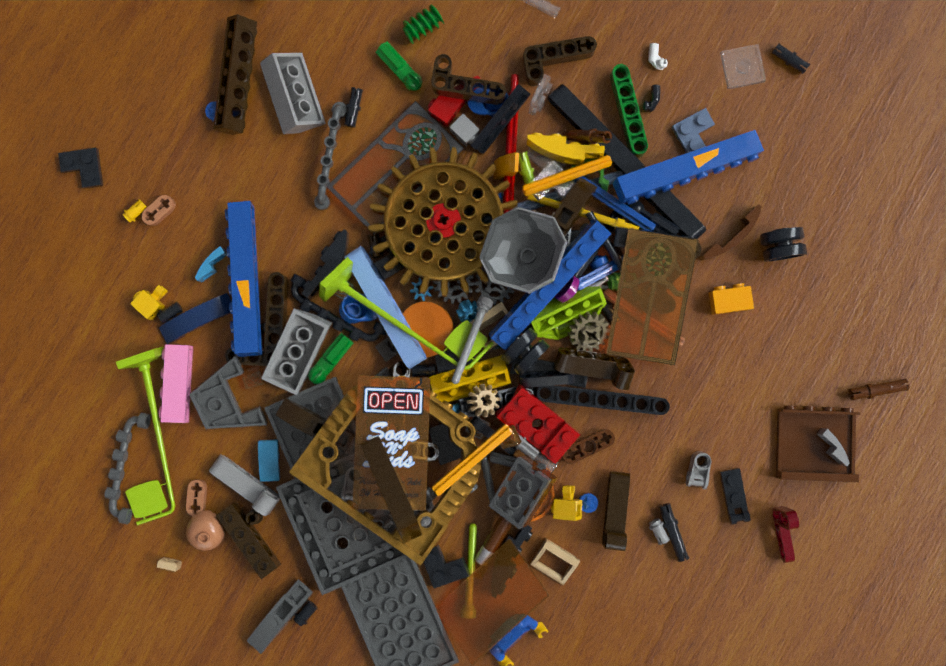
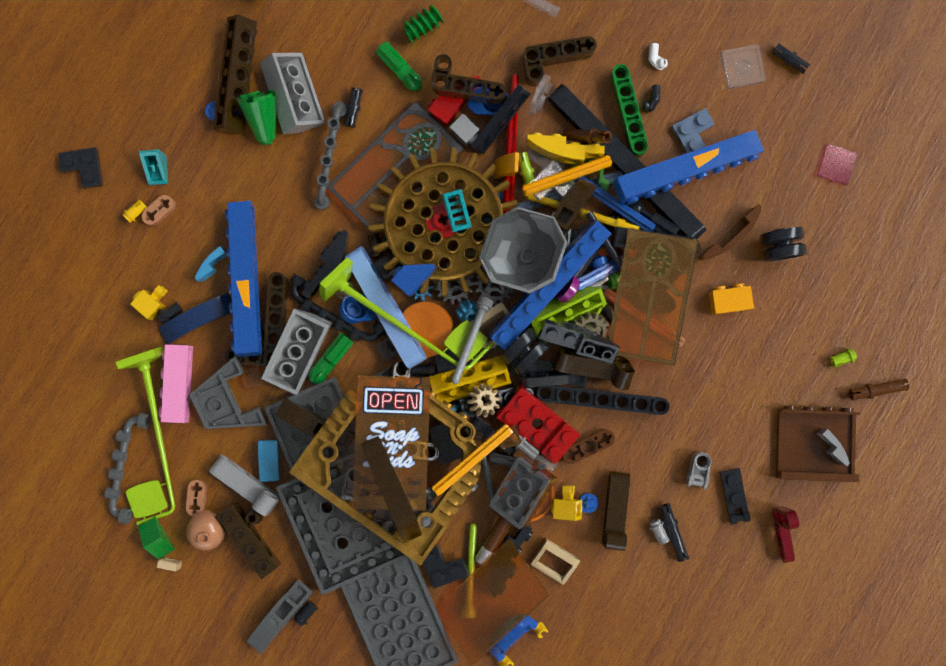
(154, 166): none -> teal slope
(155, 538): none -> green slope
(260, 114): none -> green cone
(411, 277): none -> blue slope
(461, 201): none -> teal slope
(579, 338): none -> black slope
(837, 164): none -> clear pink piece
(843, 358): none -> lime pin

